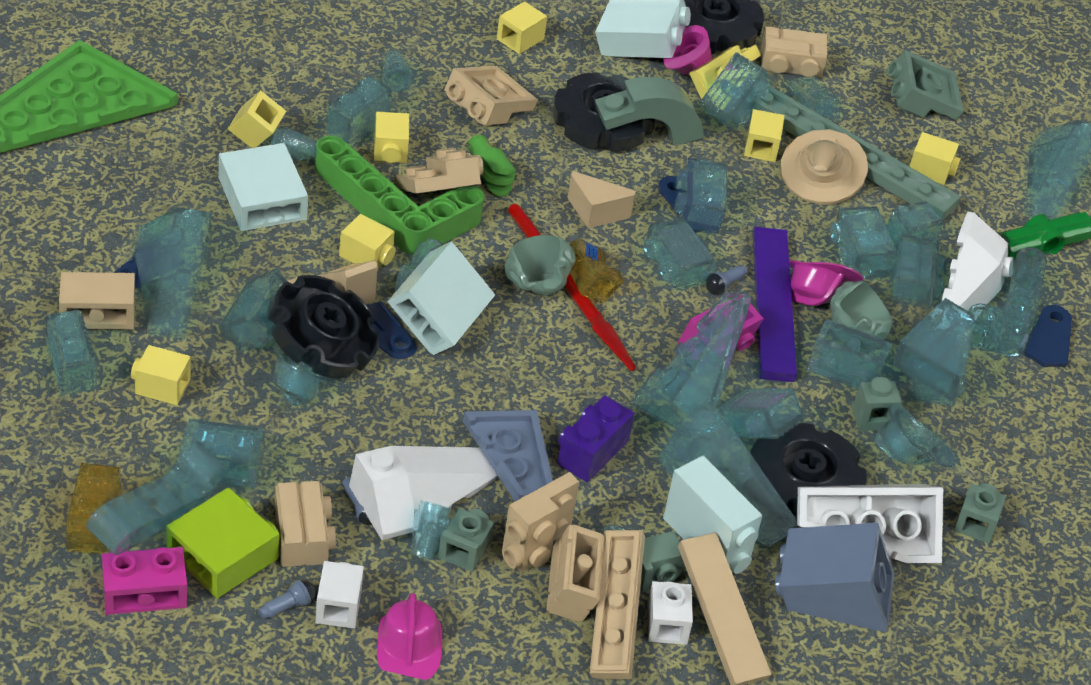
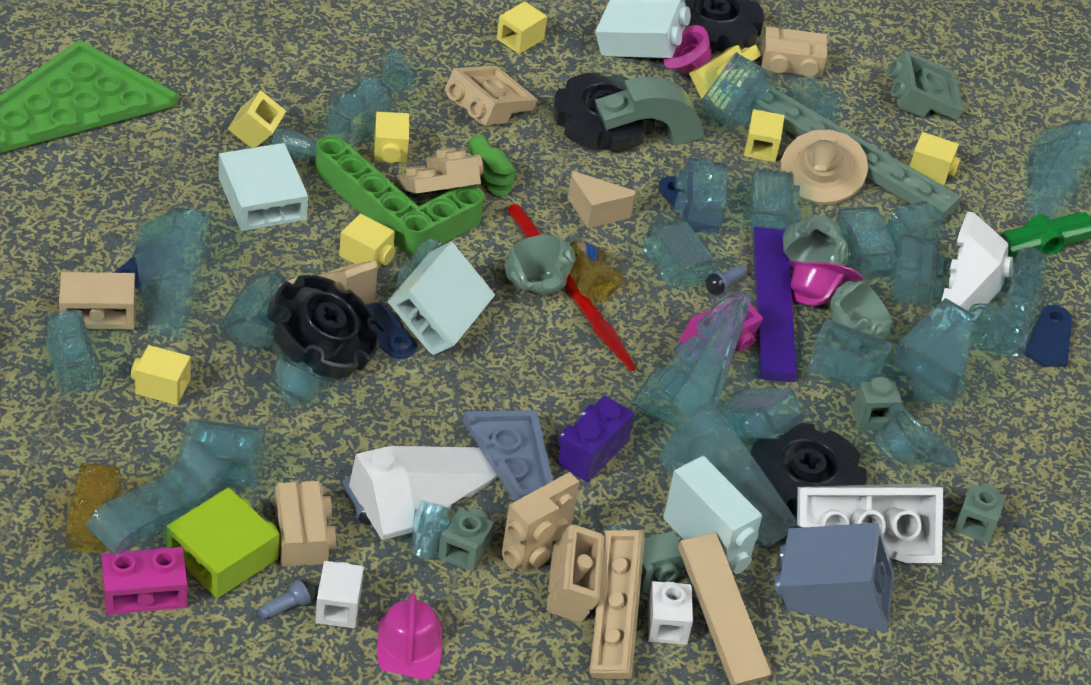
(773, 199): none -> clear light blue brick
(815, 241): none -> sand green hair

